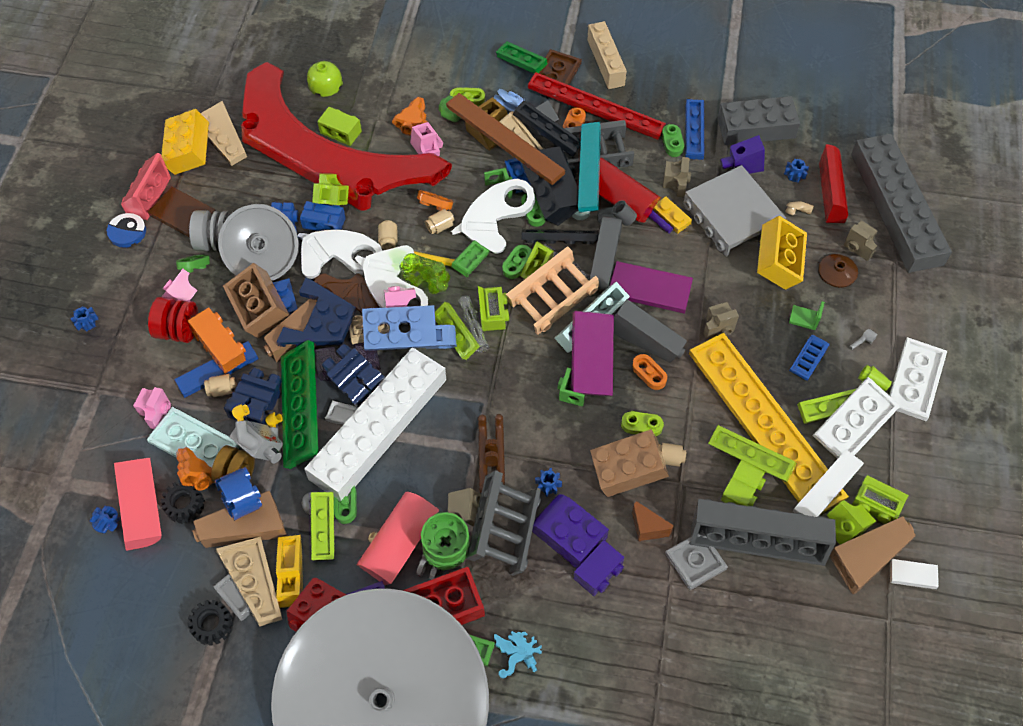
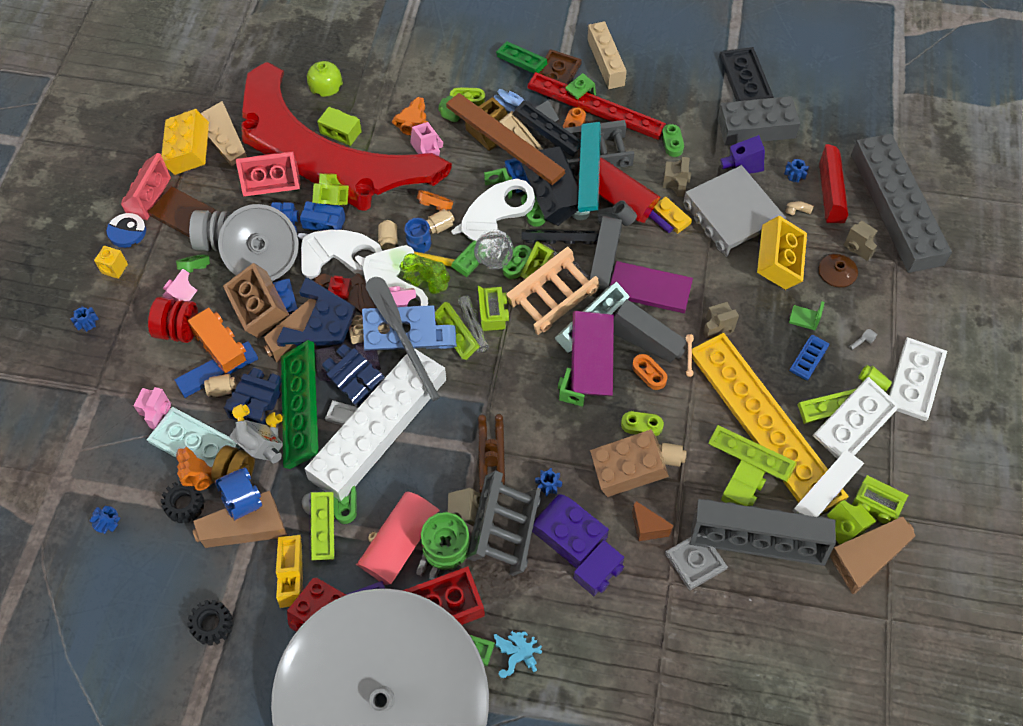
(111, 262): none -> yellow brick
(137, 503): coral brick -> none
(232, 596): light grey tile -> none
(252, 577): tan wing -> none
(268, 173): none -> coral slope
(340, 286): none -> red tile
(388, 309): none -> dark grey piece
(418, 235): none -> blue wheel
(494, 249): none -> clear cylinder
(580, 86): none -> bright green bracket
(689, 338): none -> light nougat hinge
(694, 129): blue tile -> none
(745, 74): none -> black tile
(914, 574): white tile -> none

